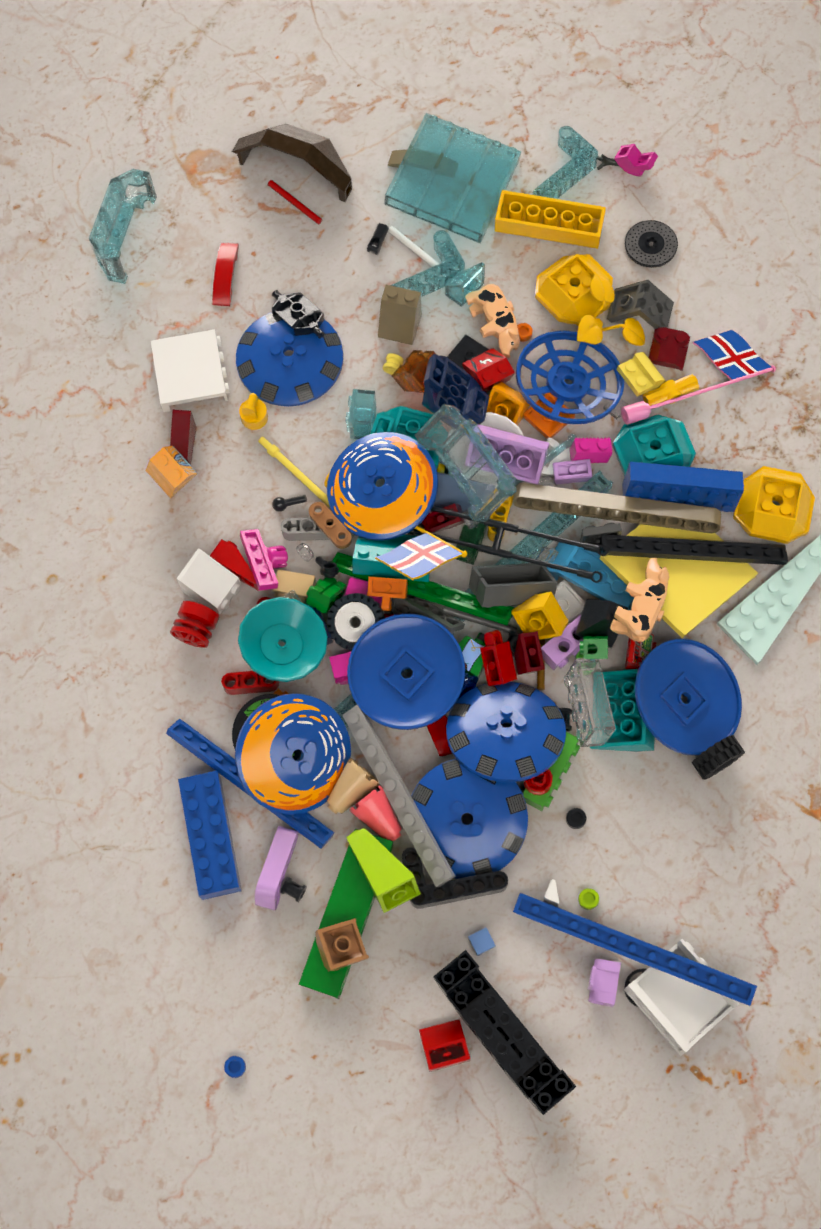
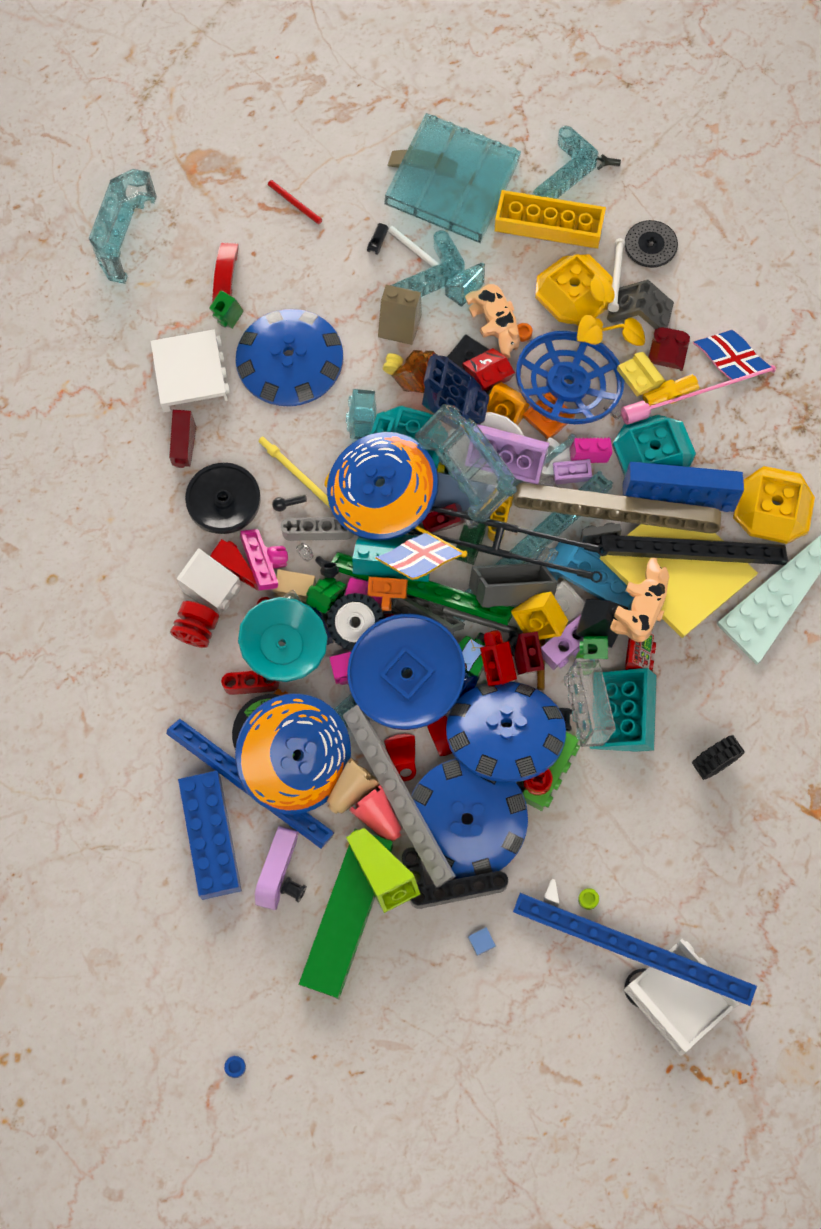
(170, 470): light orange slope -> none
(223, 483): none -> black dish
(226, 310): none -> green brick
(253, 413): yellow piece -> none
(304, 320): black plate -> none
(312, 148): dark brown panel -> none
(333, 531): medium nougat plate -> none
(340, 945): medium nougat slope -> none
(402, 753): none -> red piece
(444, 1045): red slope -> none
(503, 1034): black slope -> none
(576, 818): black tile -> none
(603, 982): lavender piece -> none
(619, 243): none -> white bar
(634, 161): dark pink brick -> none
(710, 691): blue dish -> none

